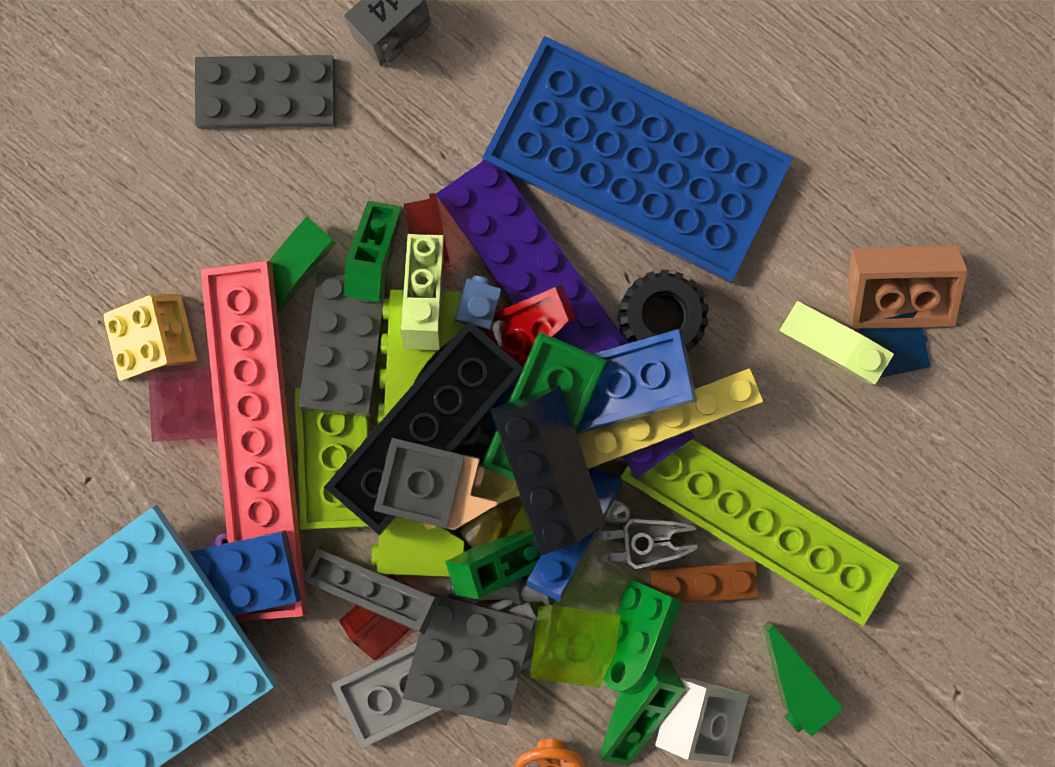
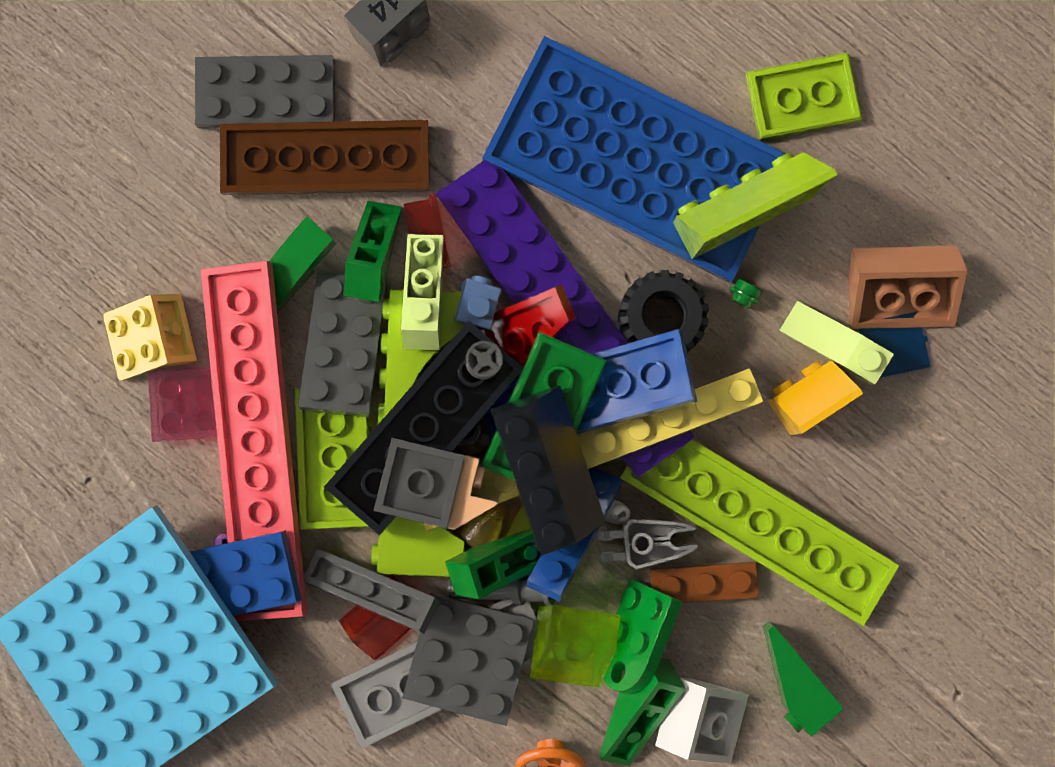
(324, 157): none -> reddish brown plate
(487, 355): none -> dark grey wheel
(745, 293): none -> green plate
(751, 202): none -> lime slope
(803, 96): none -> lime tile
(812, 397): none -> yellow slope

